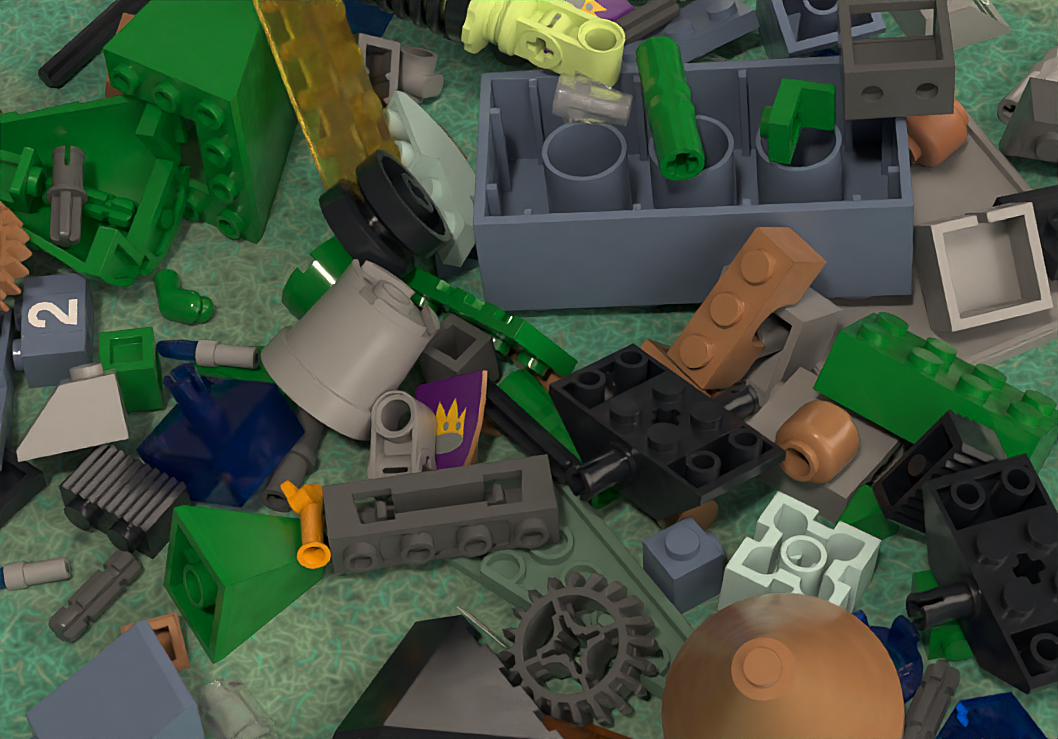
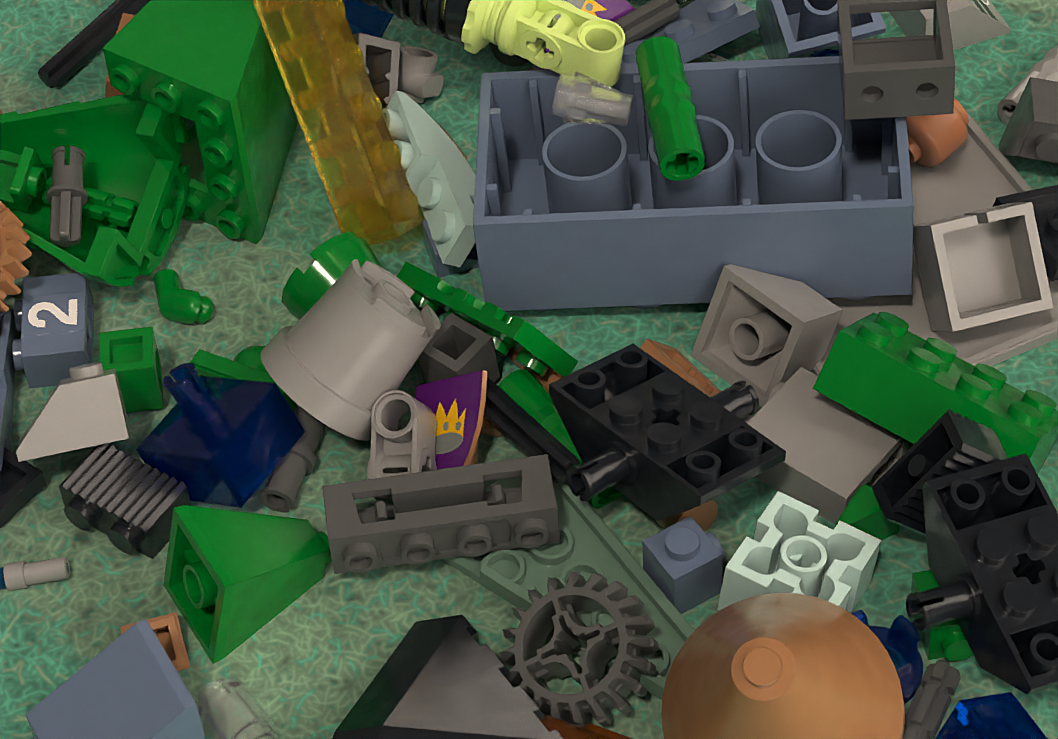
(95, 596): dark grey axle -> none
(209, 353): light grey piece -> none
(308, 503): light orange piece -> none
(384, 215): black wheel -> none
(484, 627): sticker -> none
(765, 275): medium nougat arch -> none
(796, 106): green bracket -> none
(817, 442): medium nougat head -> none

